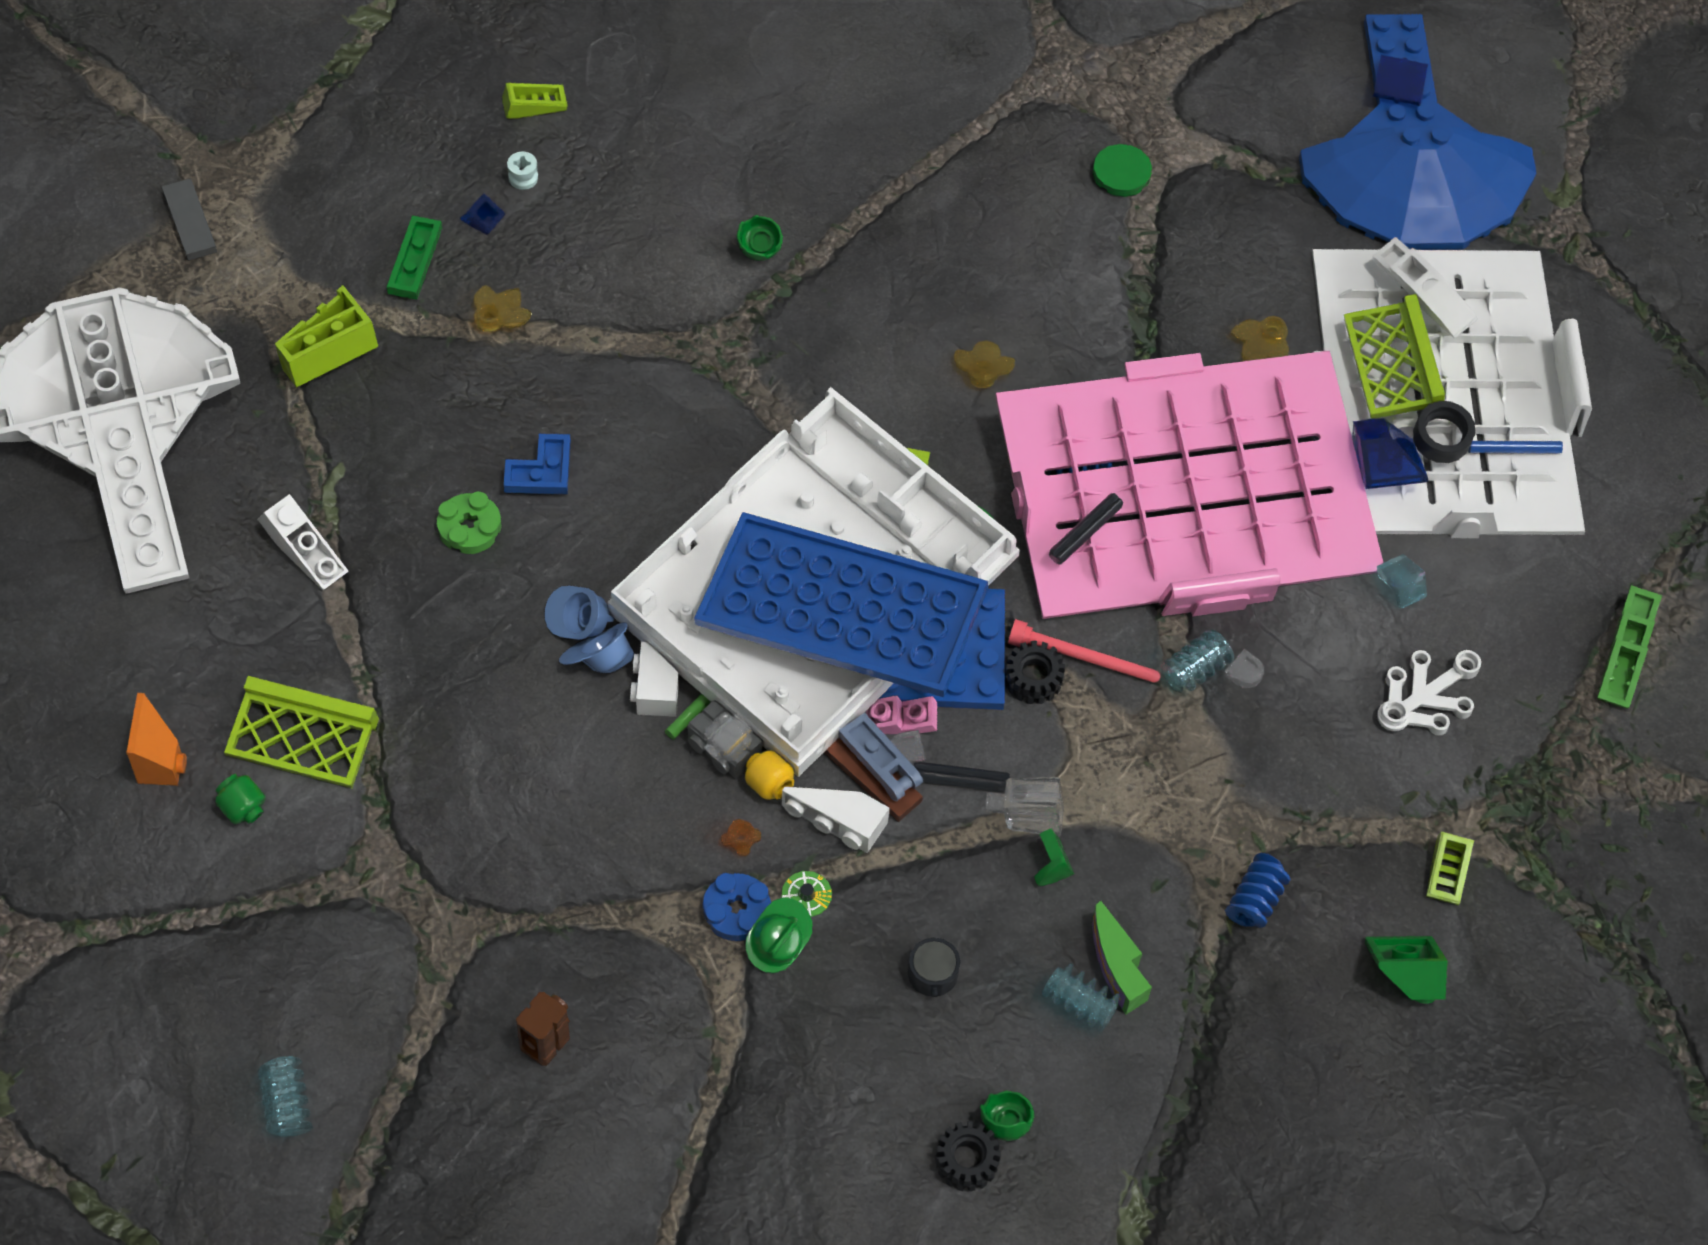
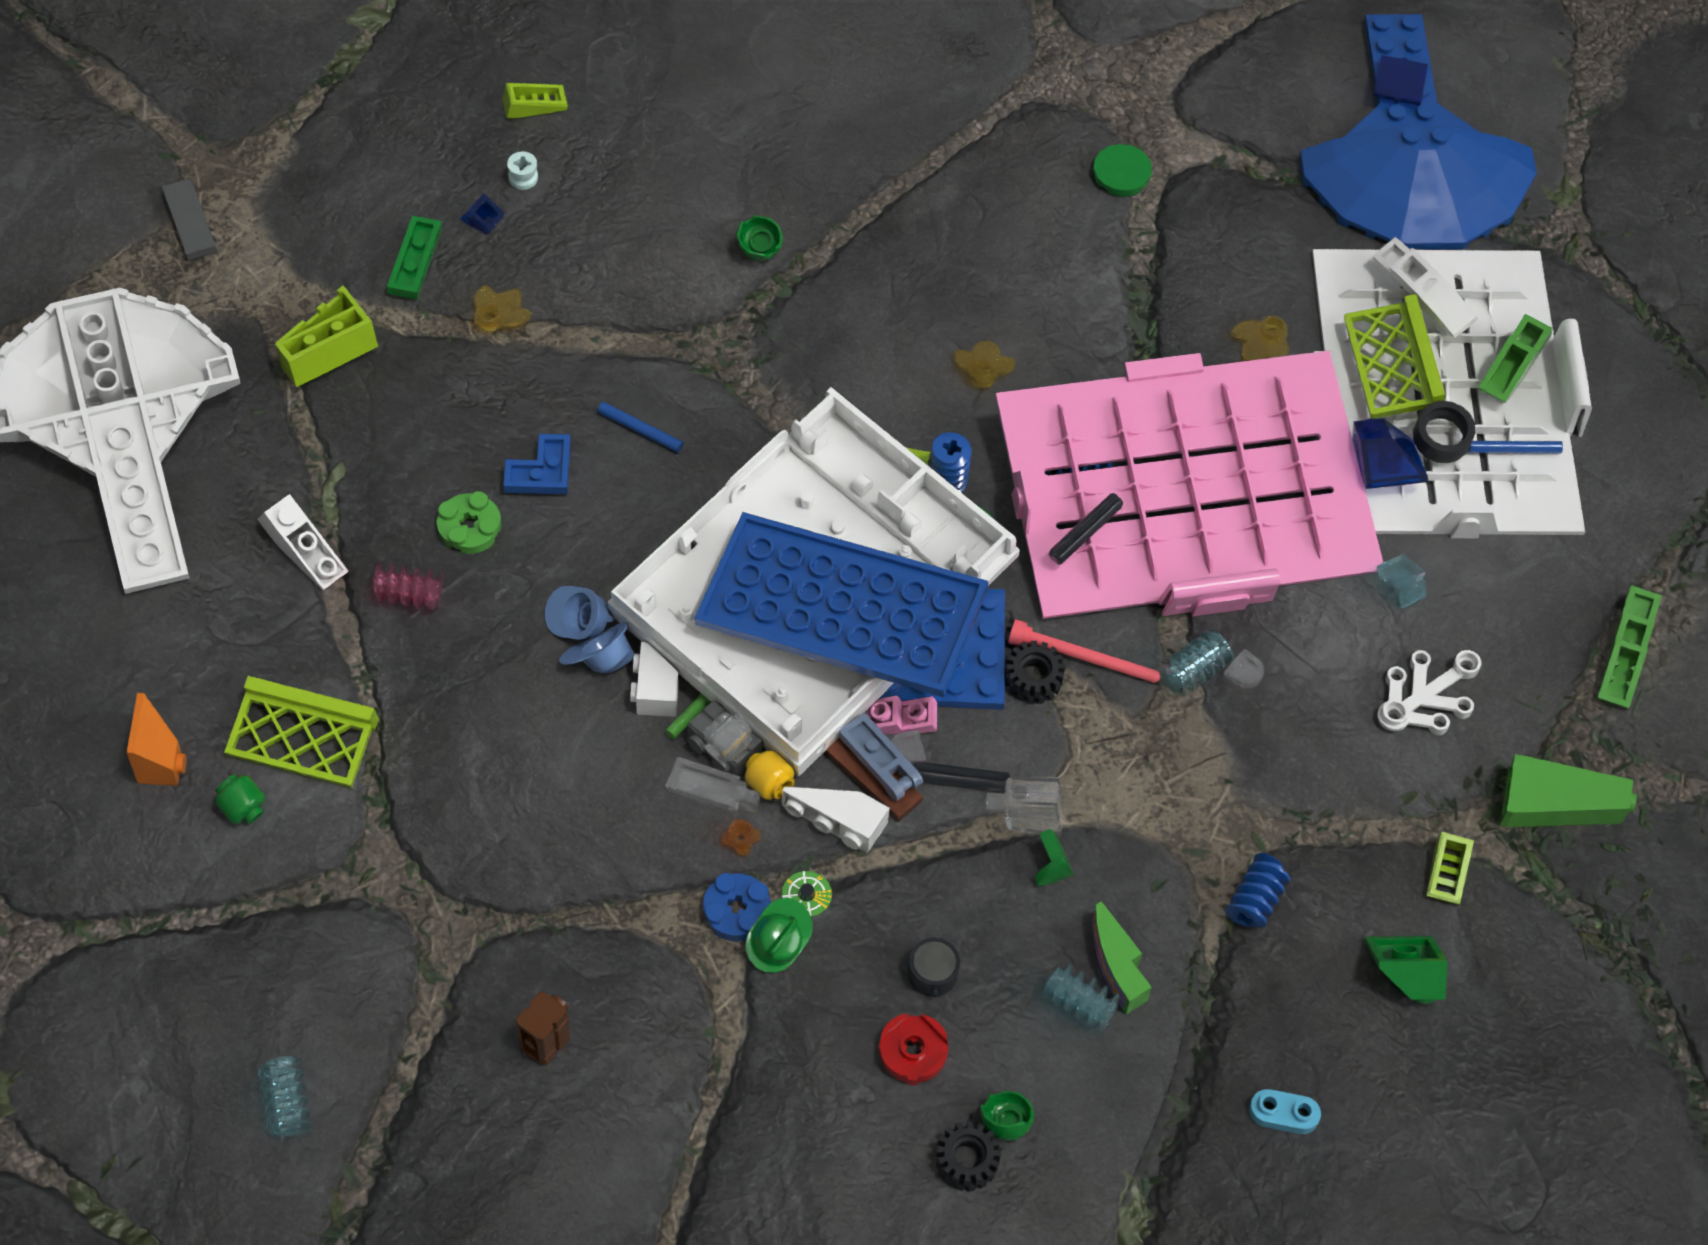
(407, 587): none -> clear pink piece
(640, 427): none -> blue bar
(711, 786): none -> clear hinge
(912, 1067): none -> red plate
(952, 459): none -> blue piece
(1285, 1114): none -> medium azure plate
(1516, 358): none -> bright green slope
(1563, 795): none -> bright green slope

